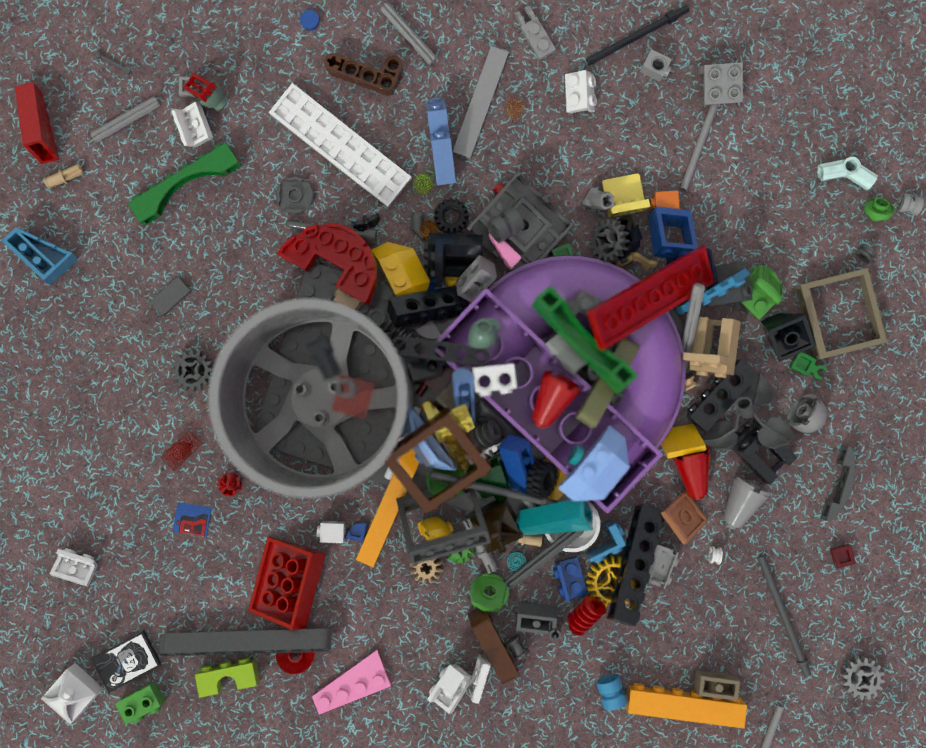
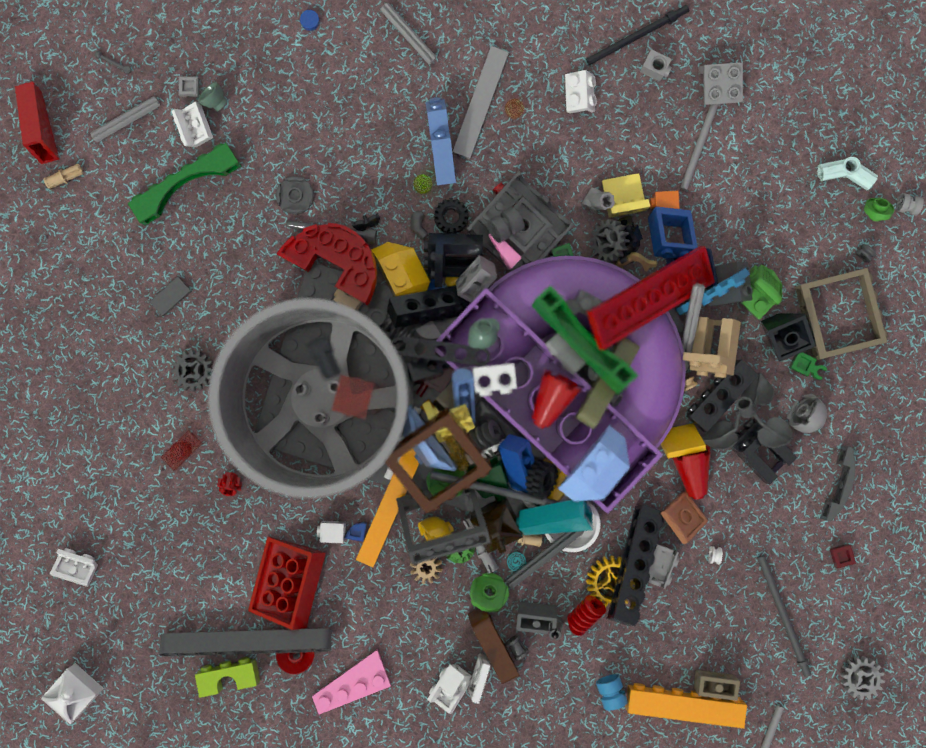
(42, 257): dark azure wedge -> none
(126, 661): tile -> none
(140, 702): bright green brick -> none
(192, 519): sticker -> none
(205, 91): red tile -> none
(340, 145): white plate -> none
(352, 387): dark grey bush -> none
(363, 70): reddish brown beam -> none
(428, 227): clear orange tile -> none
(535, 34): light grey hinge -> none
(570, 577): blue bracket -> none
(576, 454): teal tile -> none
(613, 546): dark azure bracket -> none
(744, 501): light grey cone -> none

